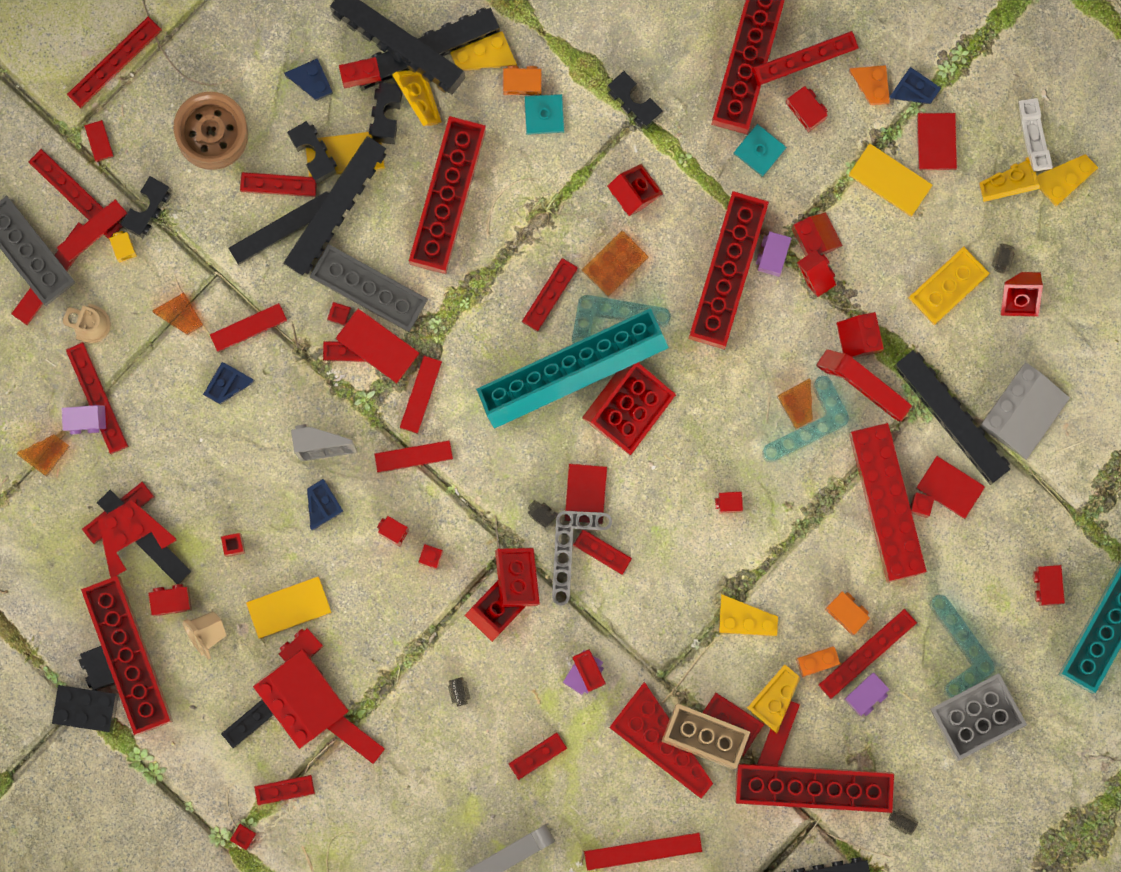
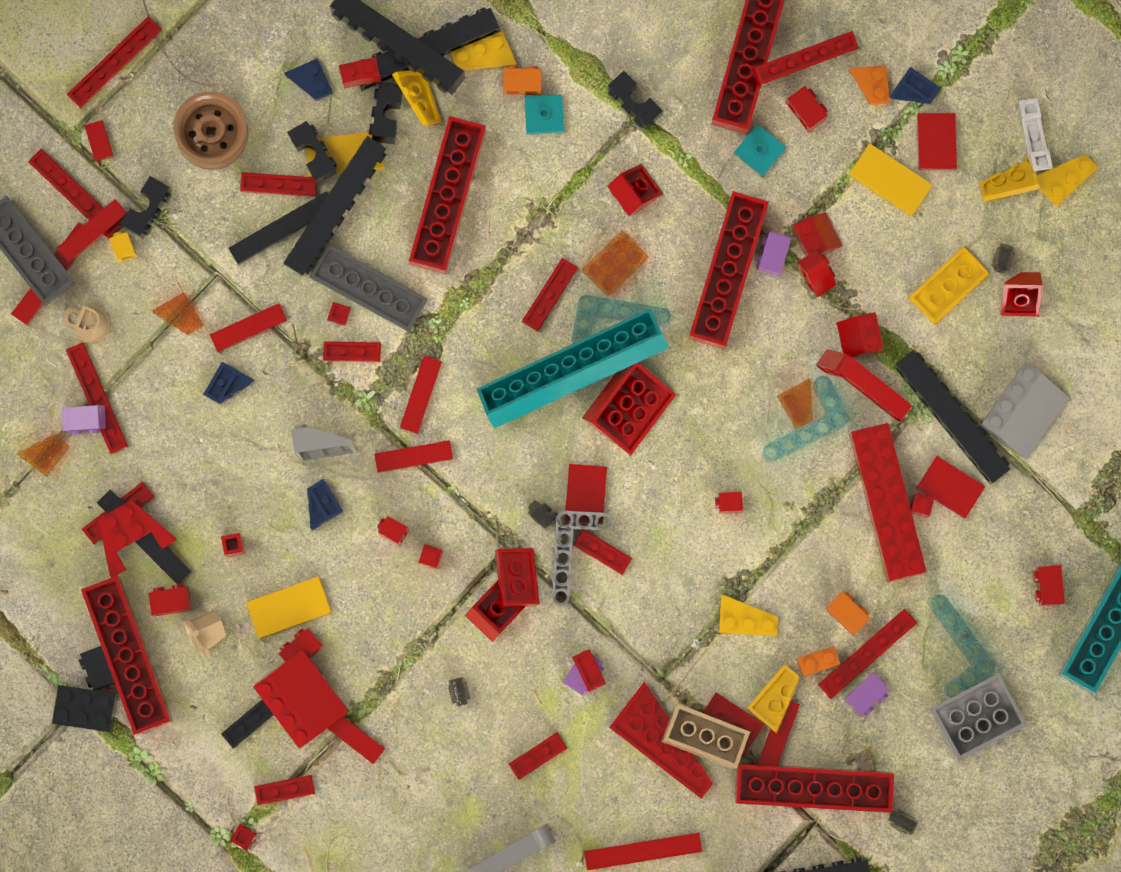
(377, 346): red tile -> none

